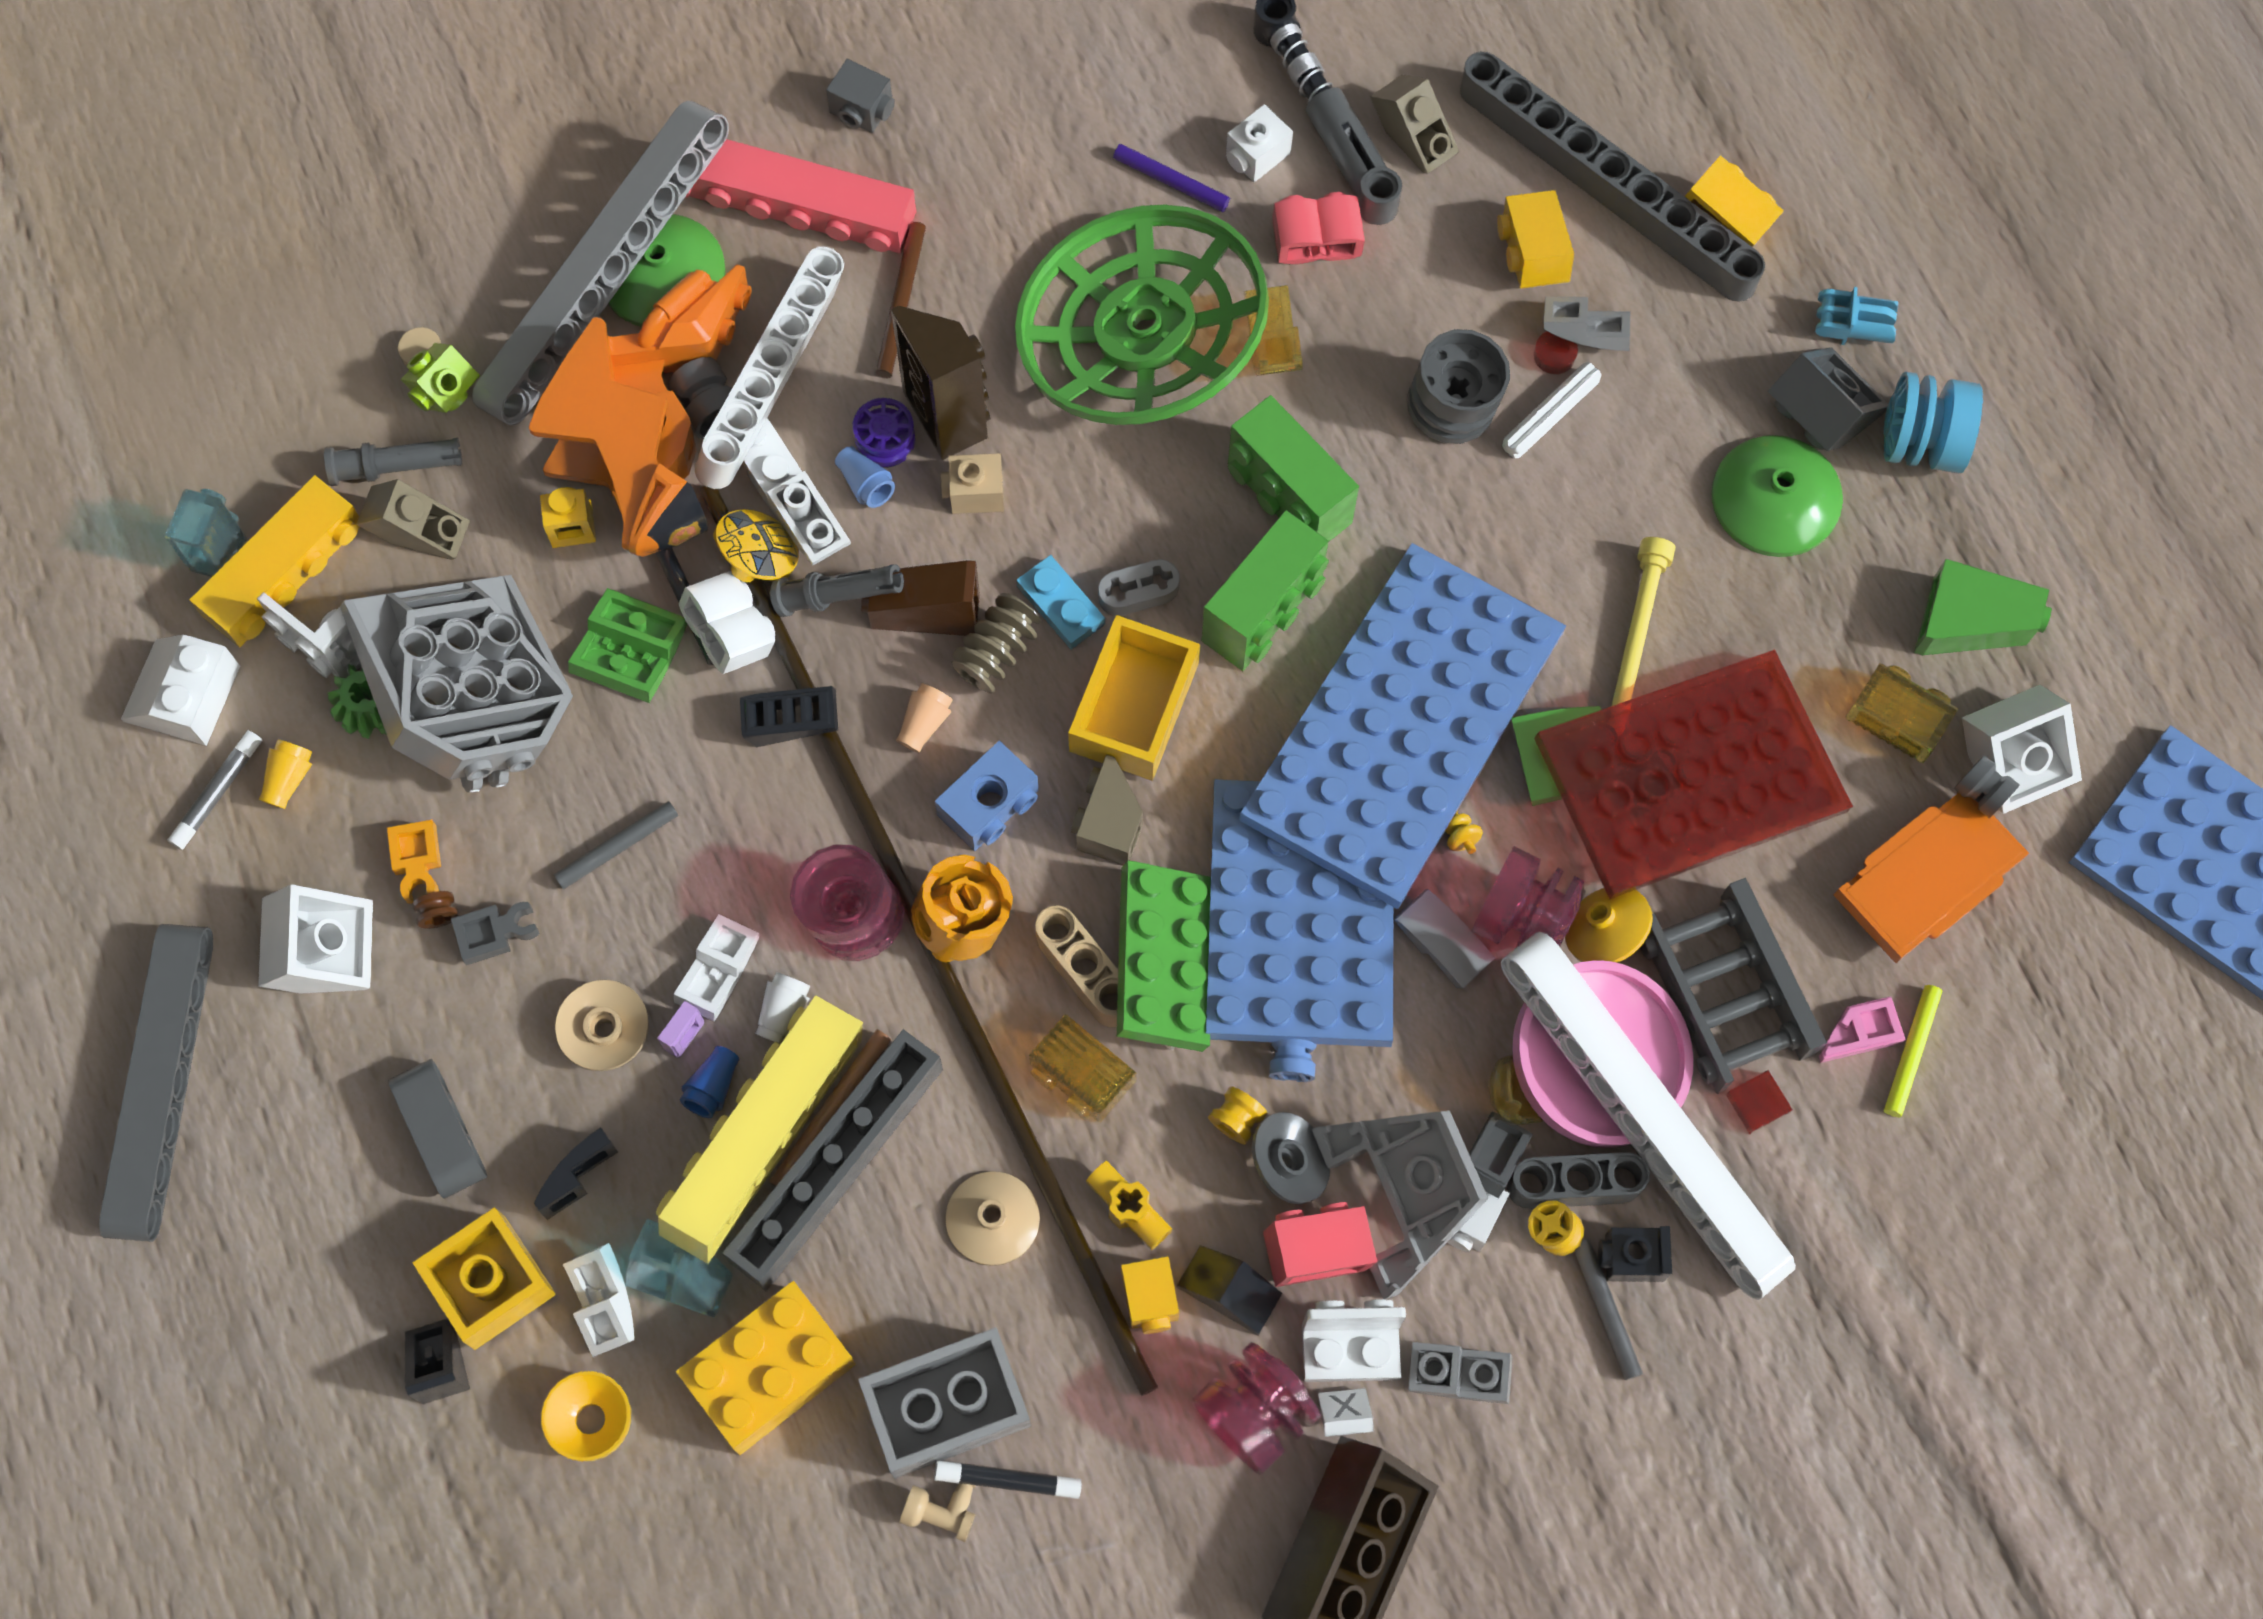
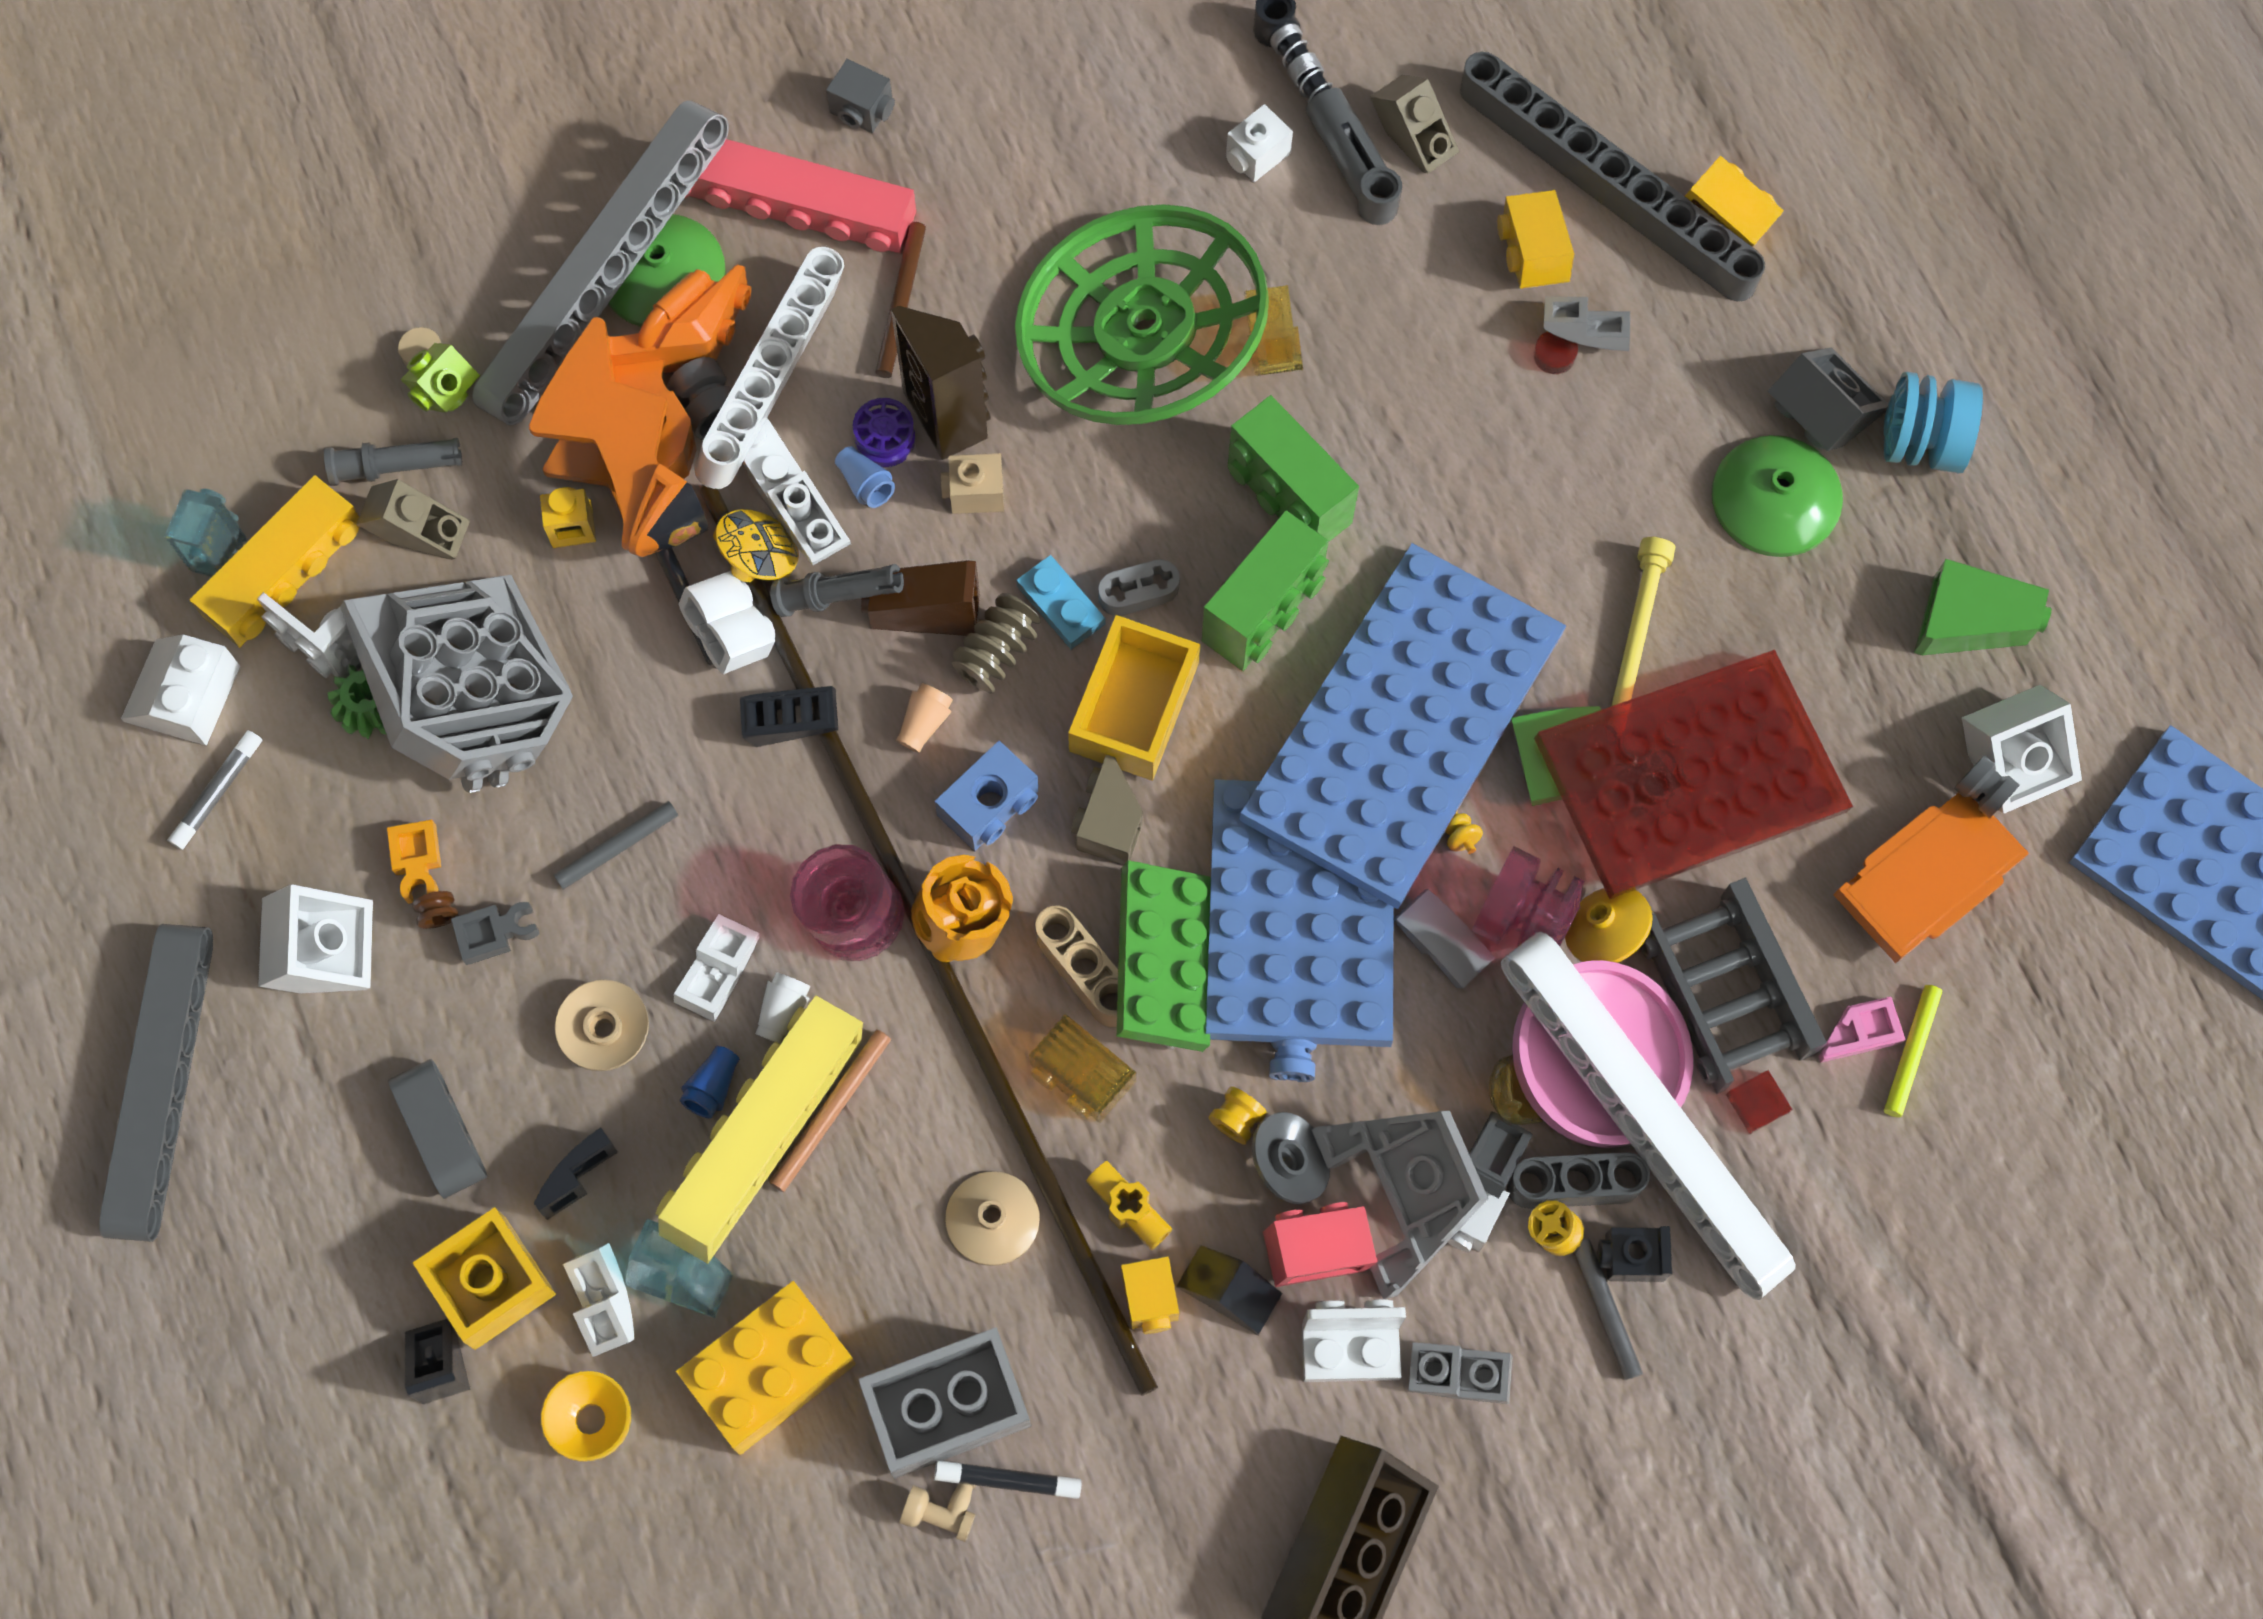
(284, 772): yellow cone -> none
(628, 645): bright green slope -> none
(681, 1029): lavender tile -> none
(834, 1160): dark grey brick -> none
(1171, 177): dark purple bar -> none
(1256, 1407): clear pink wheel -> none
(1318, 228): coral brick -> none
(1345, 1412): white tile -> none
(1458, 386): dark grey wheel -> none
(1551, 410): white axle -> none
(1861, 316): medium azure arm -> none
(1902, 712): clear yellow brick -> none

